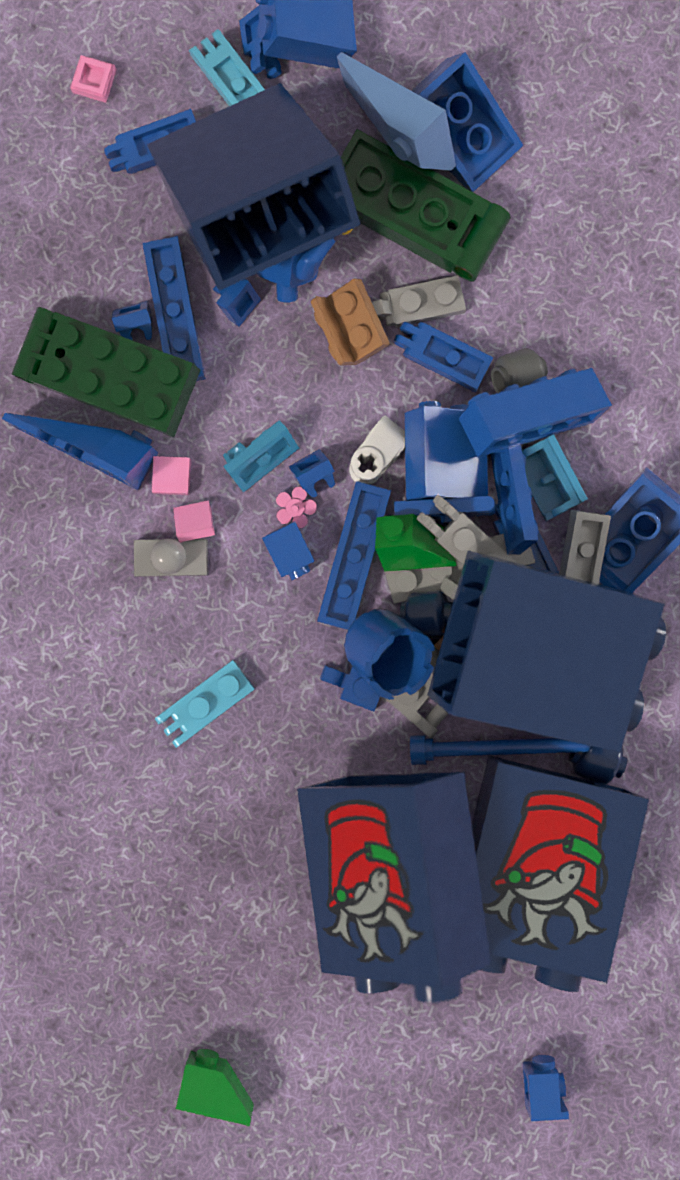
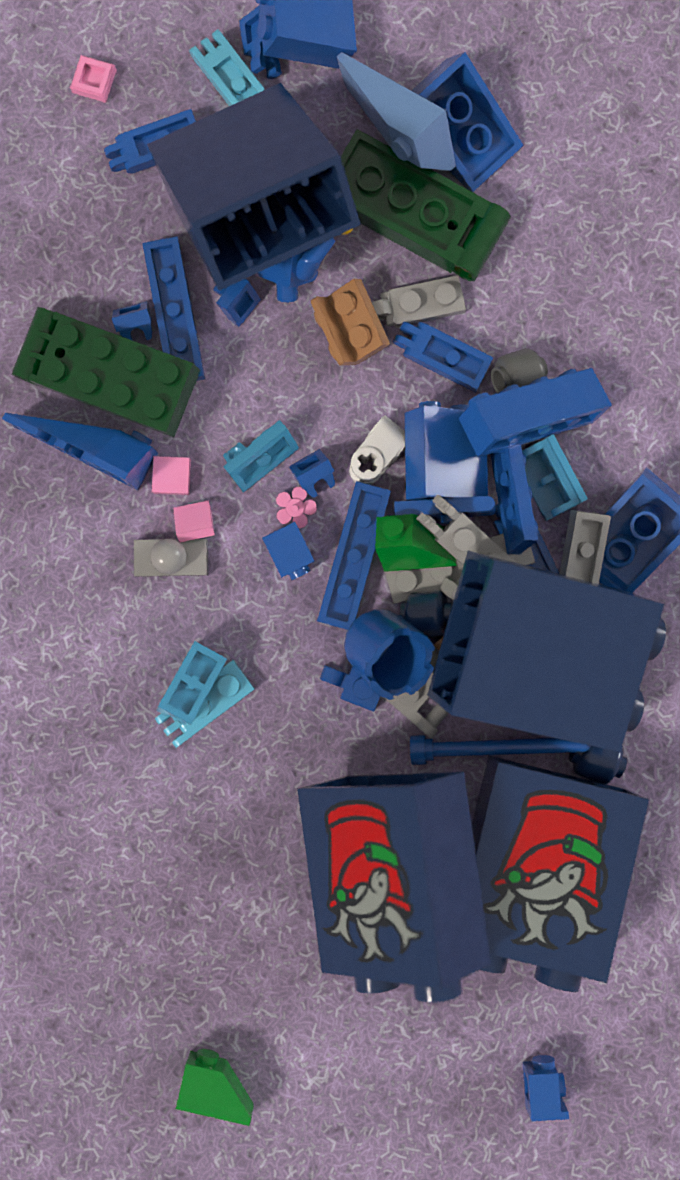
(191, 684): none -> dark azure hinge

